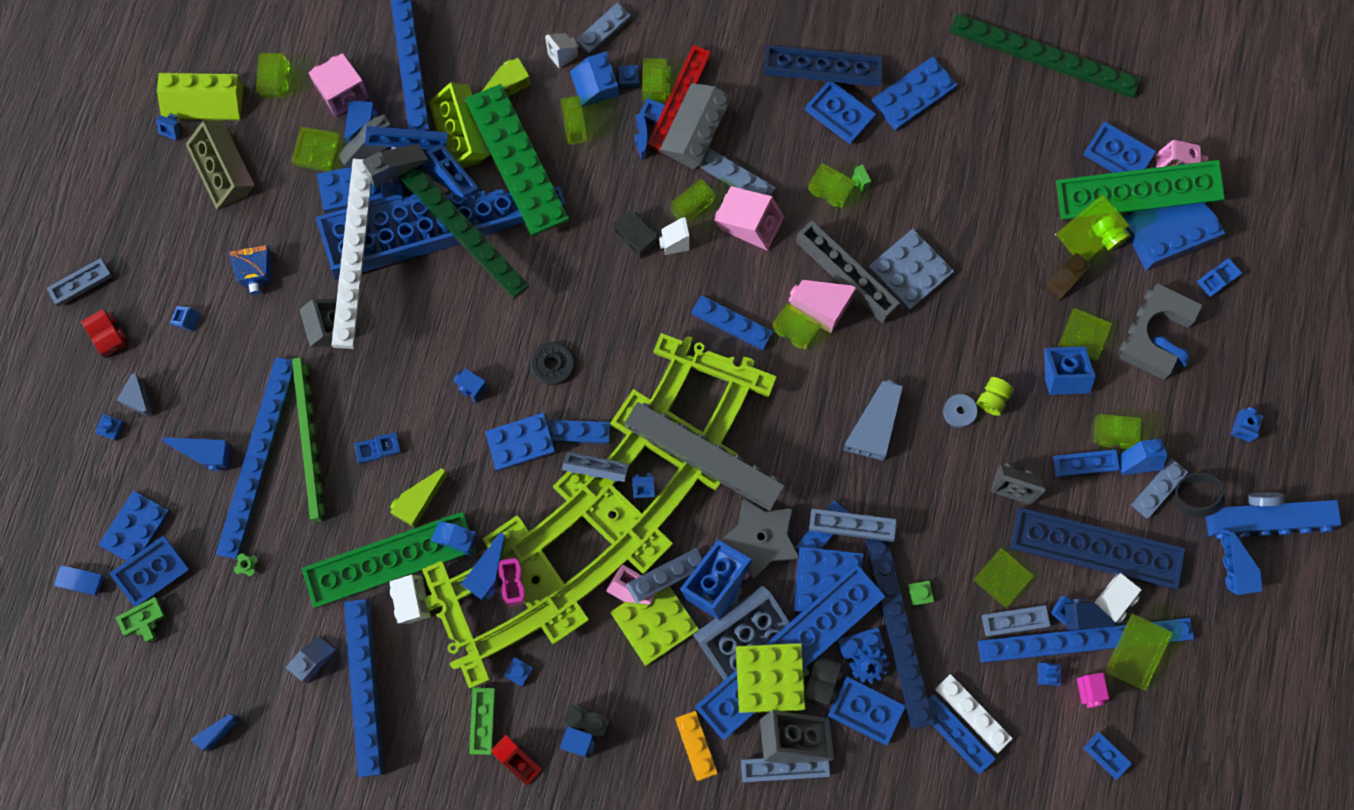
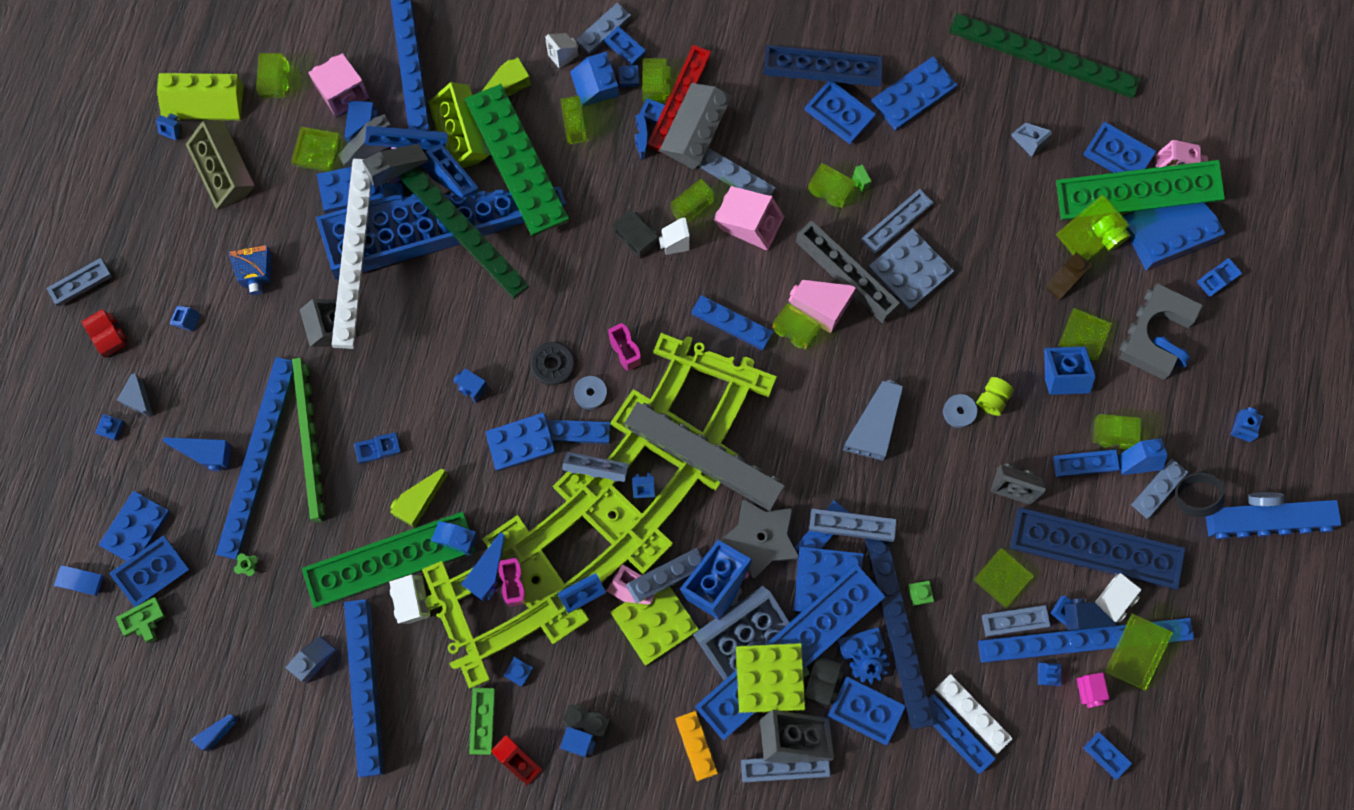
(581, 593): none -> blue plate
(590, 383): none -> sand blue piece
(625, 46): none -> blue plate
(627, 350): none -> dark pink brick
(897, 221): none -> sand blue tile
(1031, 138): none -> sand blue slope
(1242, 571): blue slope -> none

